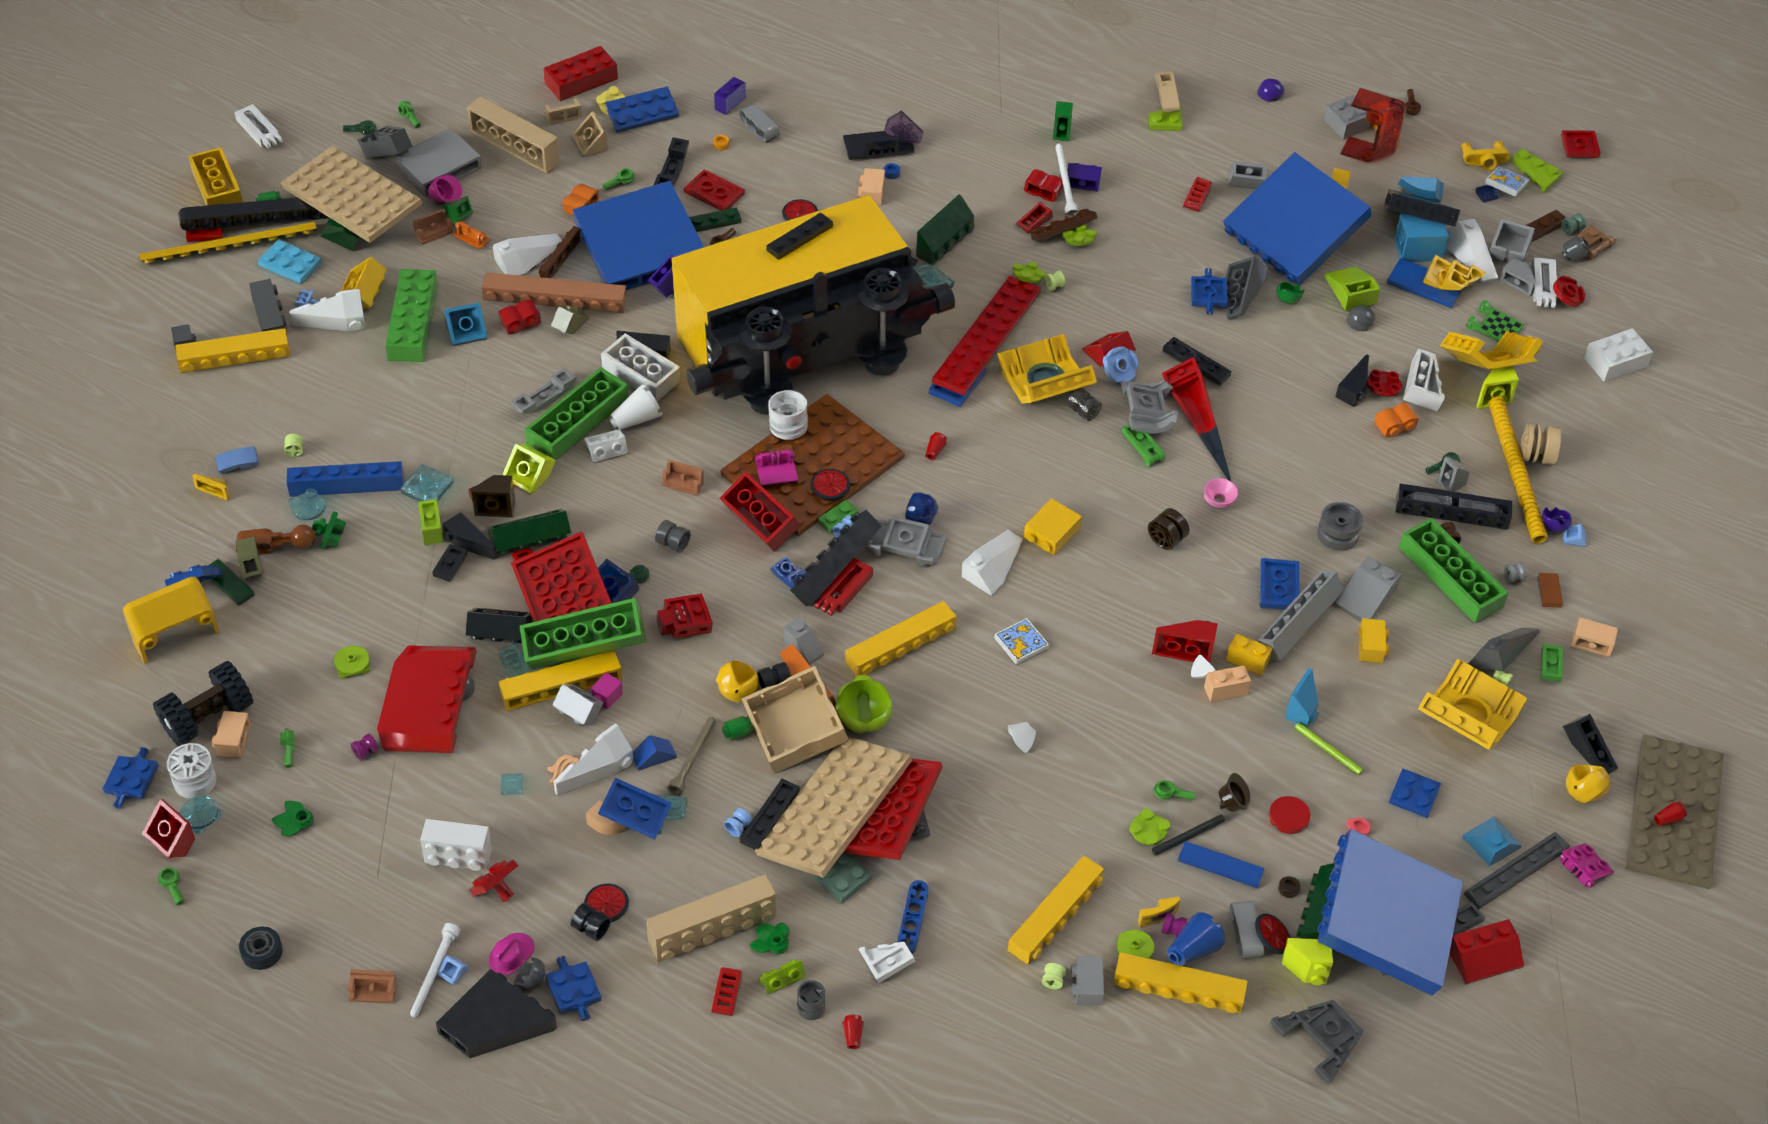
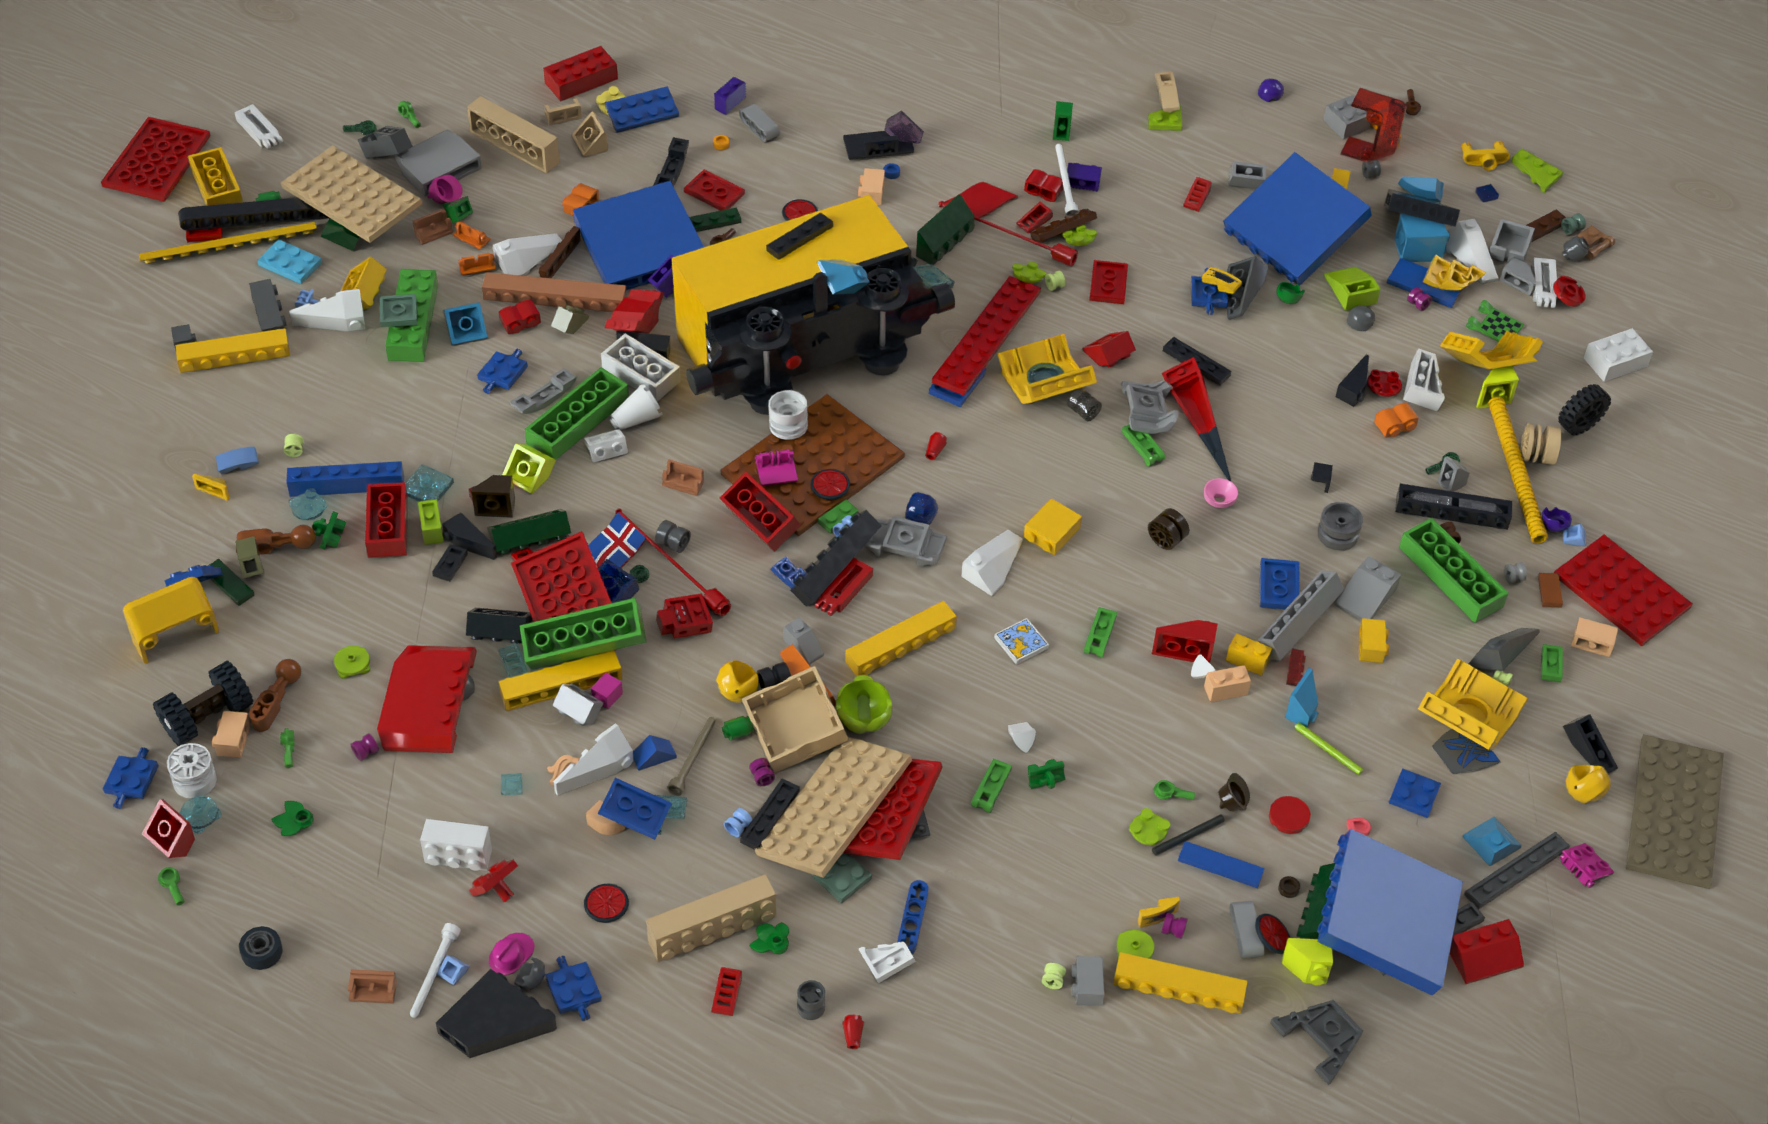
(155, 159): none -> red plate
(264, 712): none -> dark orange beam
(386, 520): none -> red brick
(398, 310): none -> sand green plate
(470, 265): none -> orange hinge
(502, 370): none -> blue plate
(591, 922): black wheel -> none
(623, 540): none -> flag
(624, 176): bright green plate -> none
(637, 312): none -> red slope
(762, 772): none -> magenta wheel
(783, 977): lime hinge -> none
(843, 276): none -> dark azure slope
(986, 198): none -> red flag
(991, 785): none -> bright green plate
(1046, 775): none -> green hips
(1056, 910): yellow brick -> none
(1100, 631): none -> bright green plate
(1108, 282): none -> red tile
(1111, 364): light blue plate -> none
(1196, 940): blue cone -> none
(1225, 281): none -> yellow slope
(1295, 667): none -> clear red piece
(1322, 473): none -> black panel
(1371, 168): none -> dark grey wheel
(1420, 299): none -> magenta wheel
(1462, 753): none -> sticker
(1506, 181): tile -> none
(1580, 144): red plate -> none
(1584, 409): none -> black wheel
(1623, 590): none -> red plate
(1672, 813): red cone -> none

